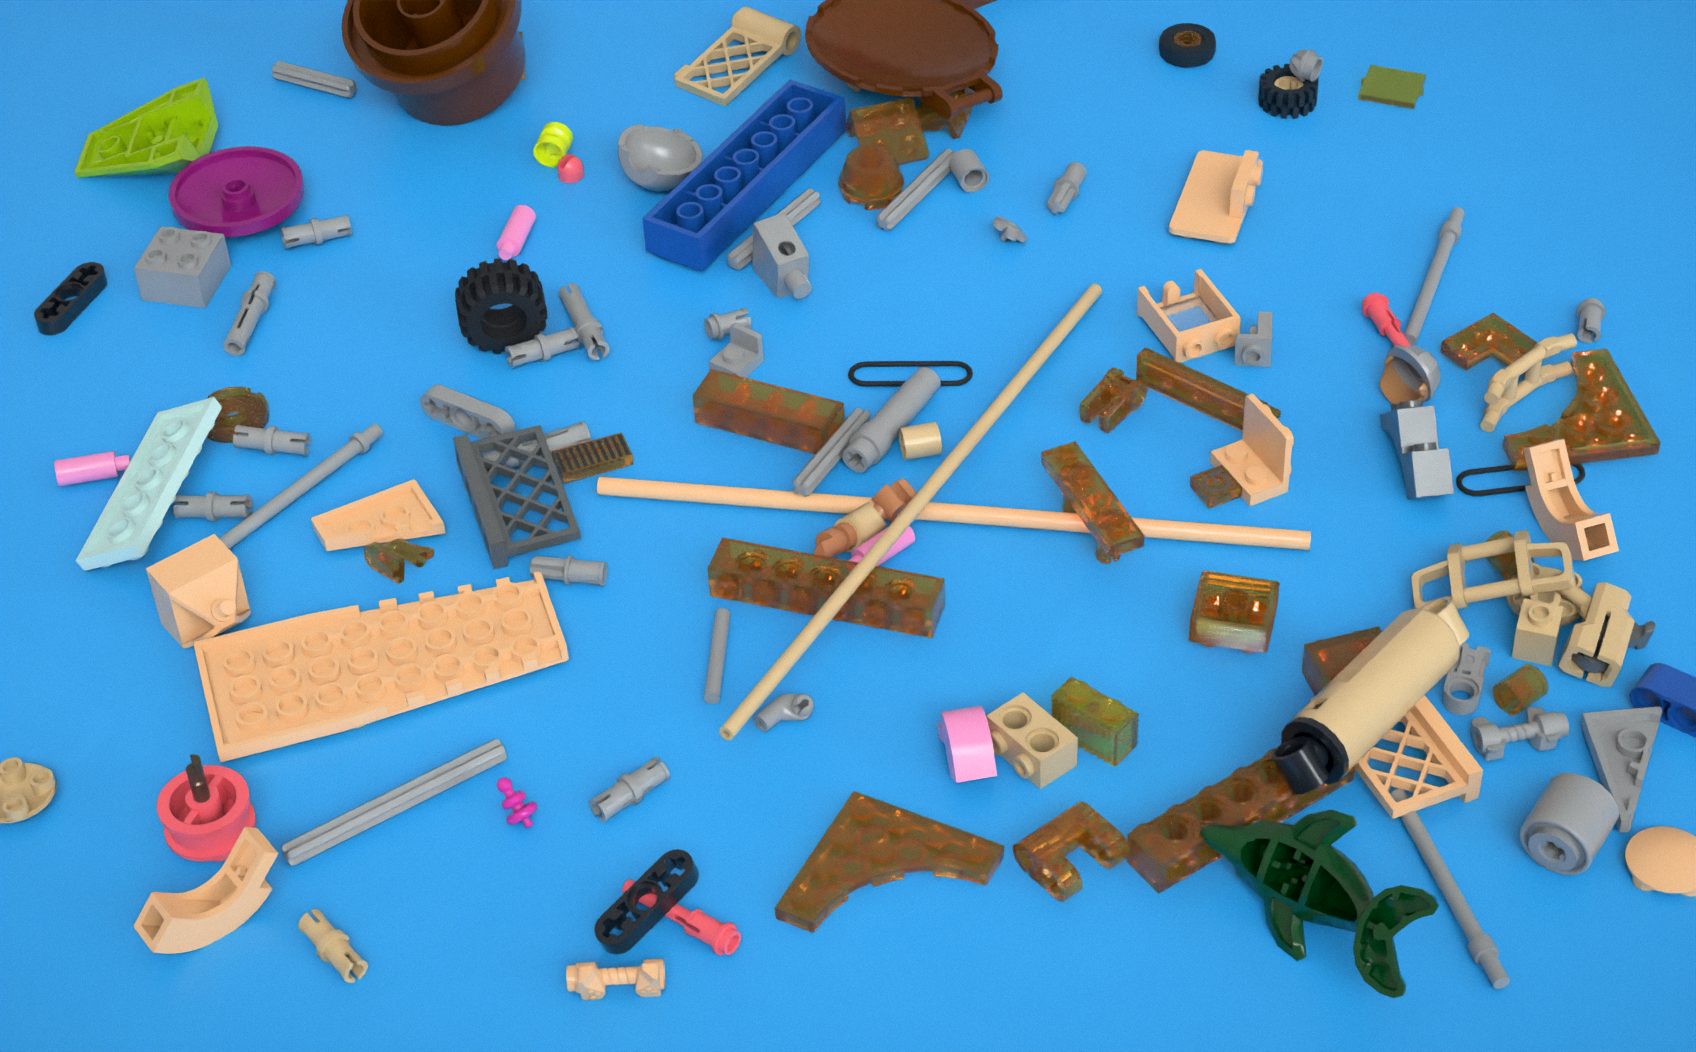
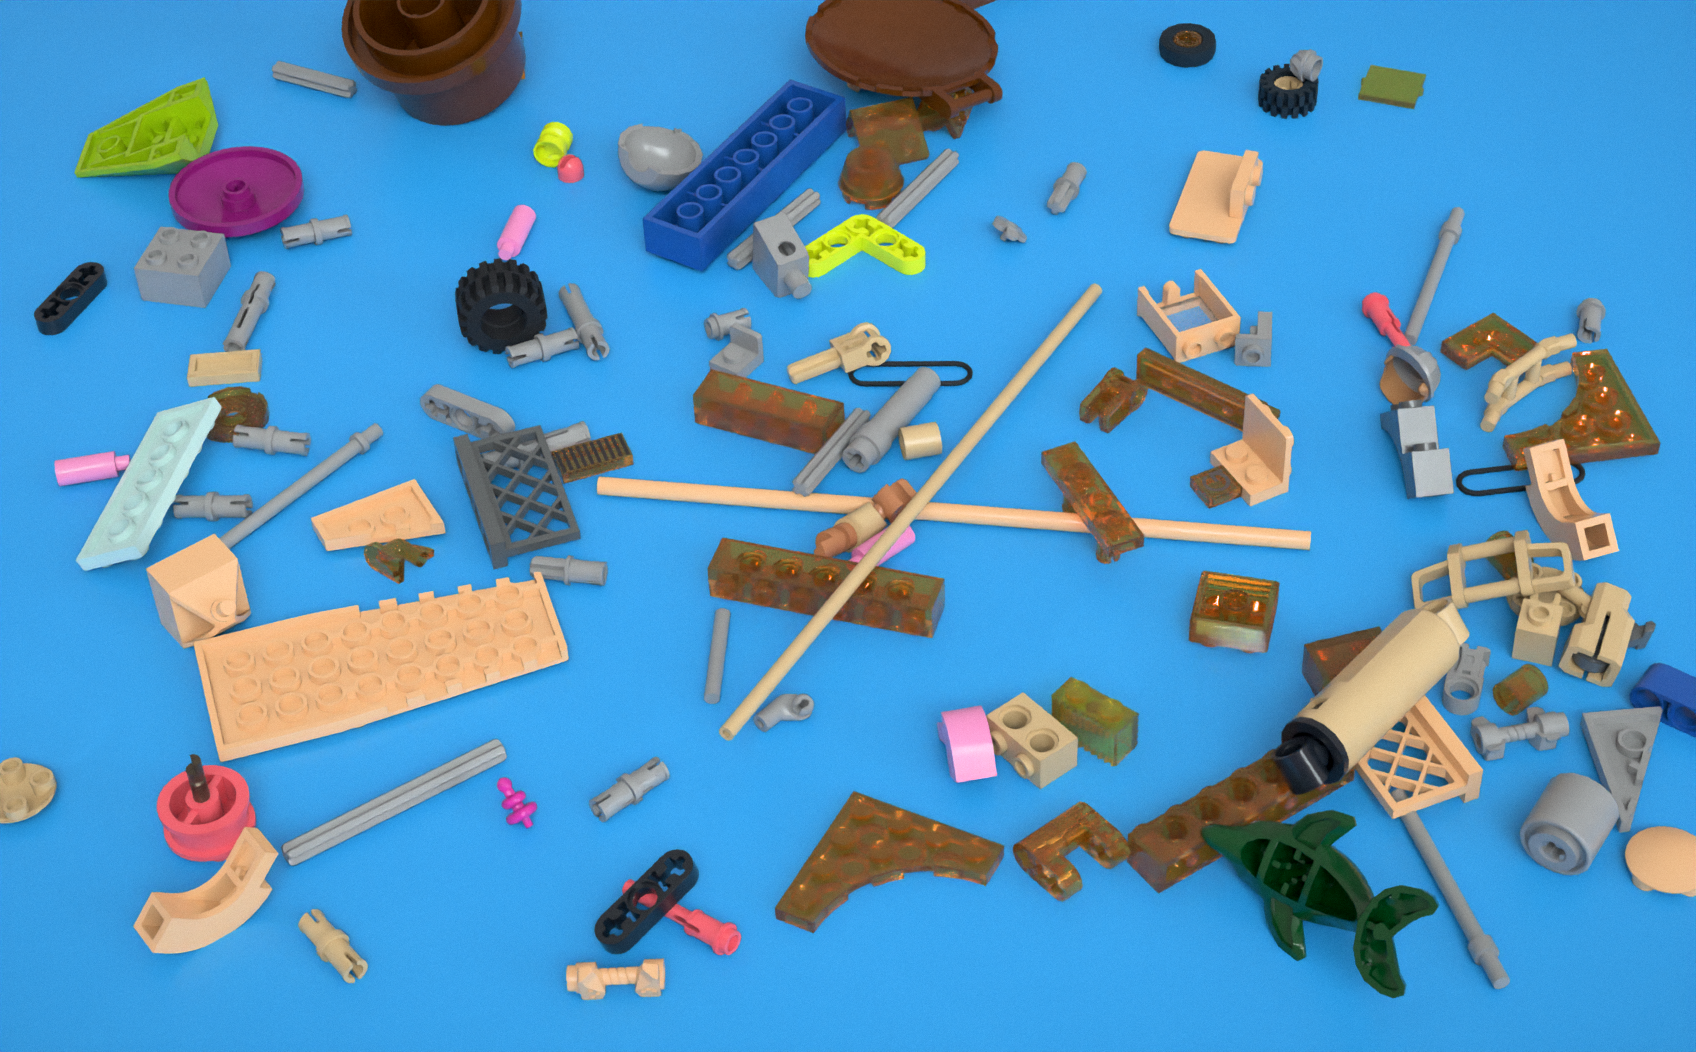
(224, 367): none -> tan tile
(758, 33): tan piece -> none
(846, 351): none -> tan connector
(865, 234): none -> neon yellow beam
(969, 170): light grey beam -> none

